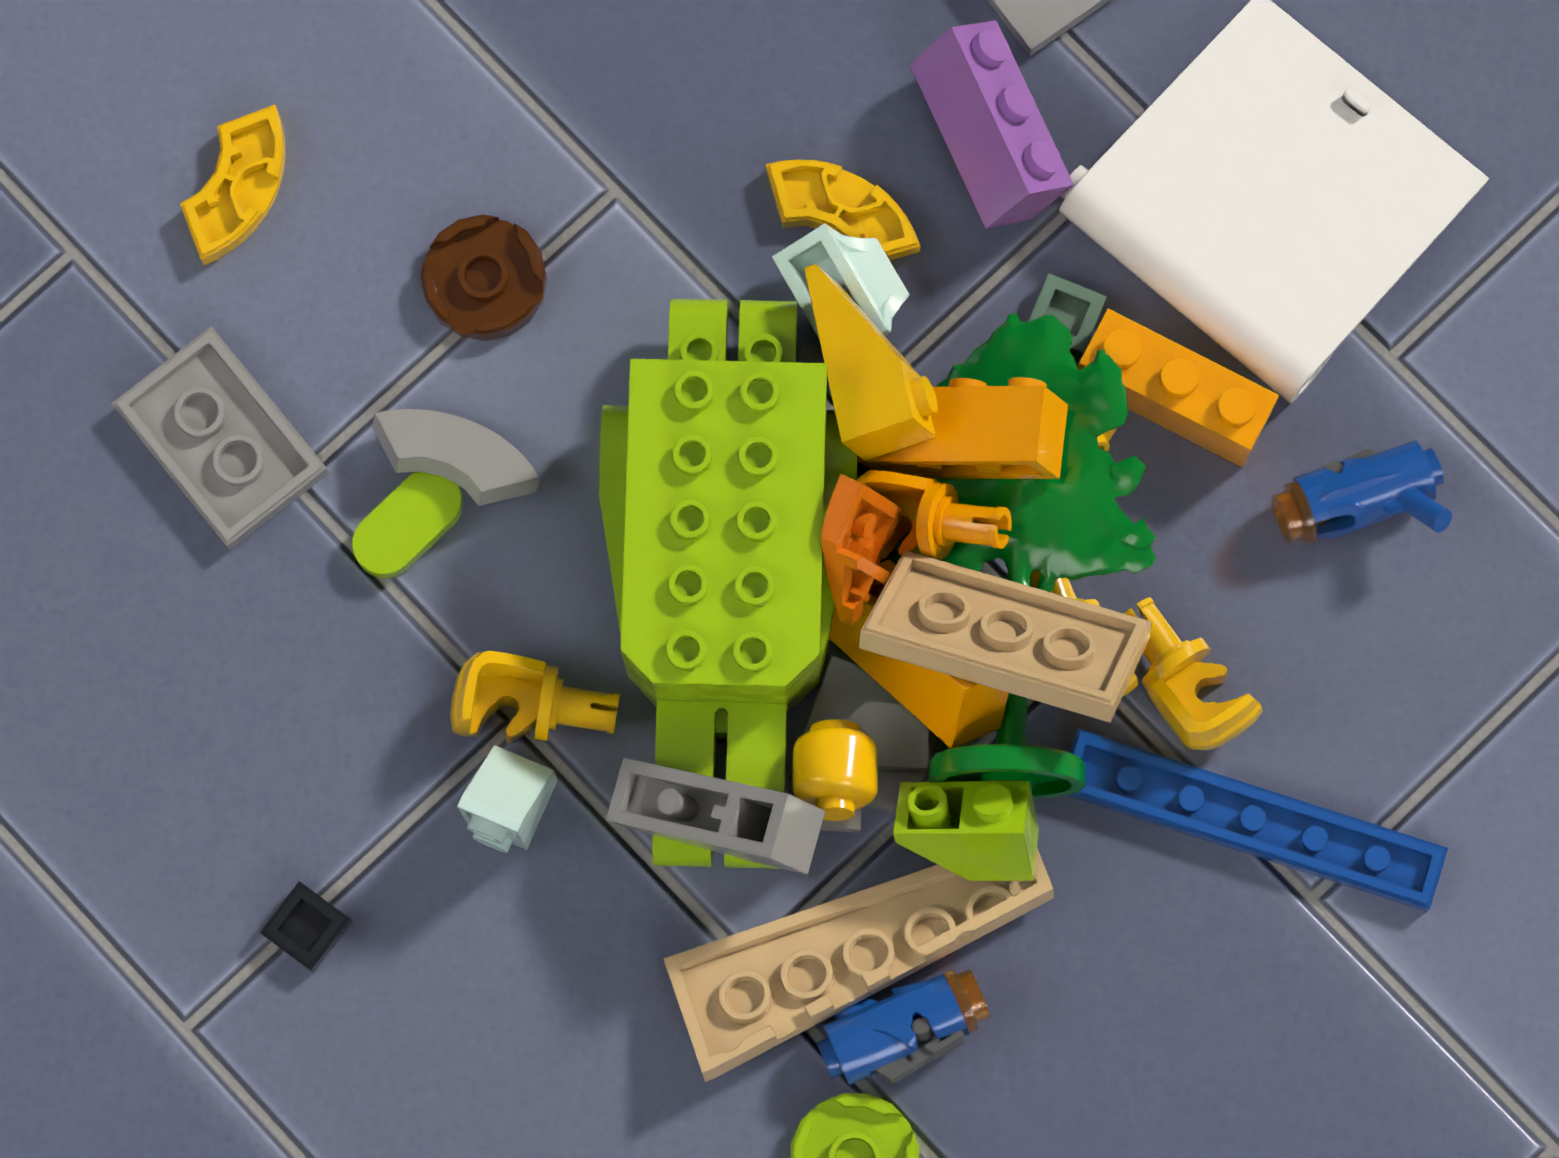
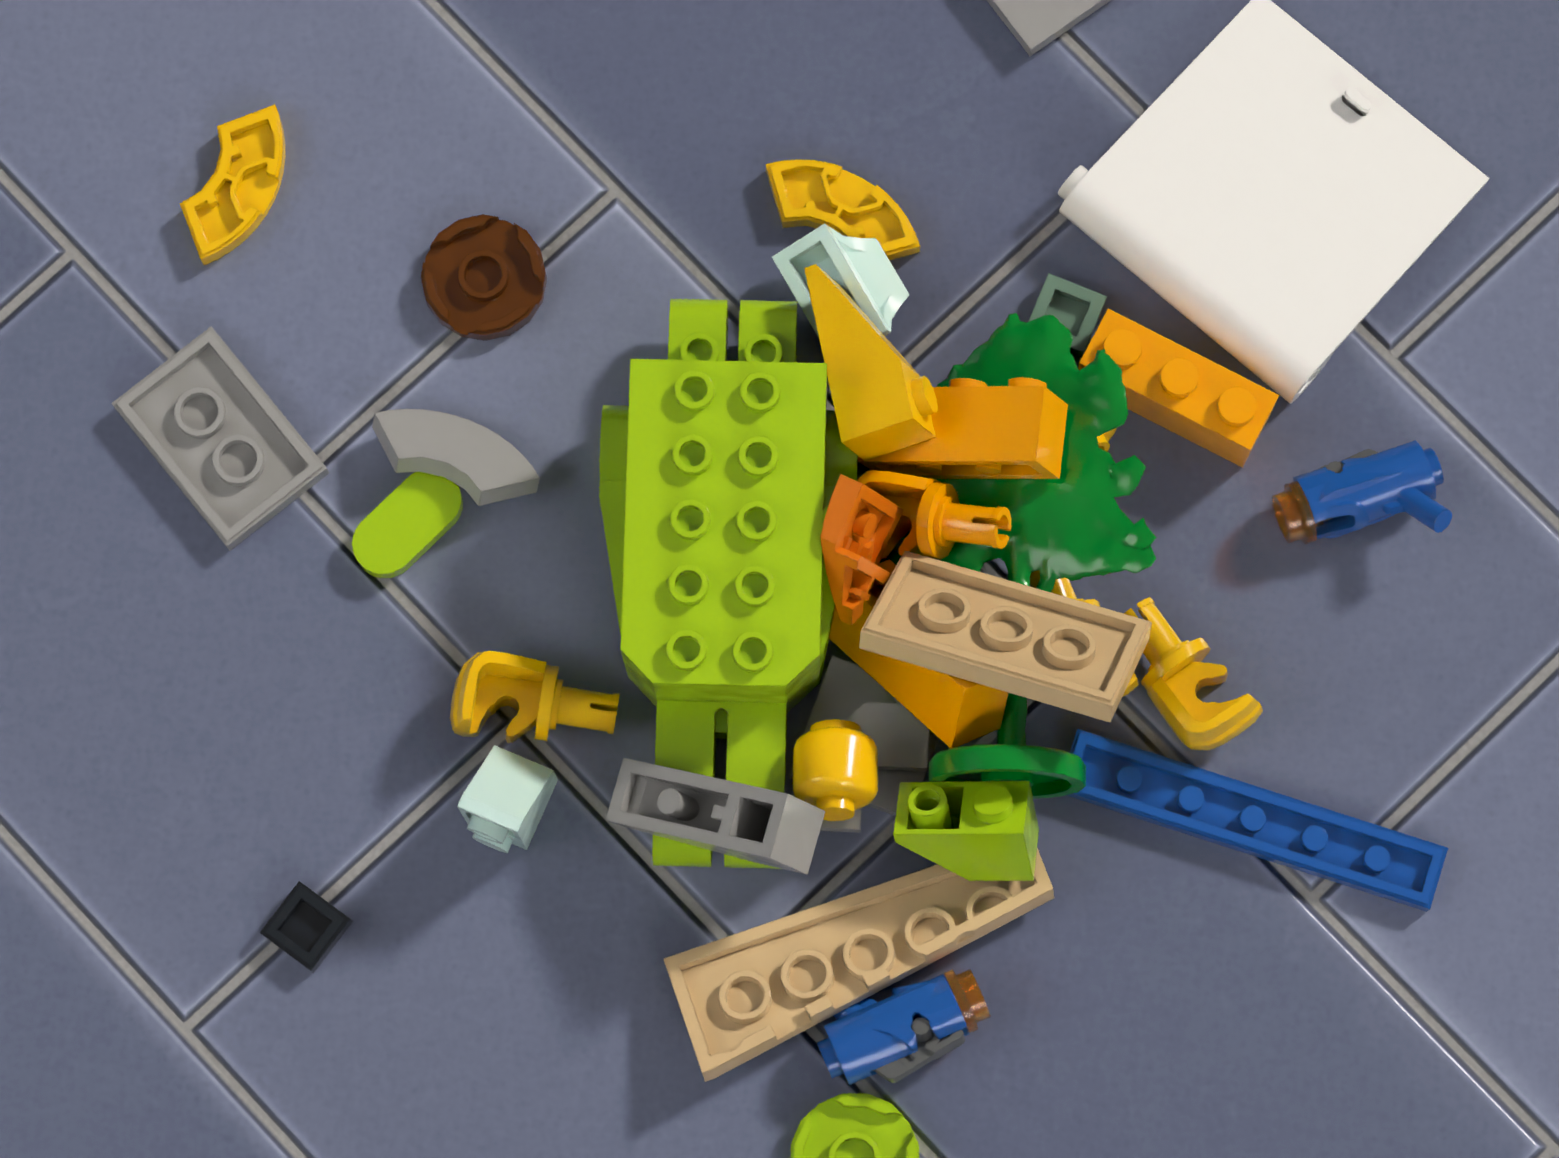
(991, 124): medium lavender brick -> none

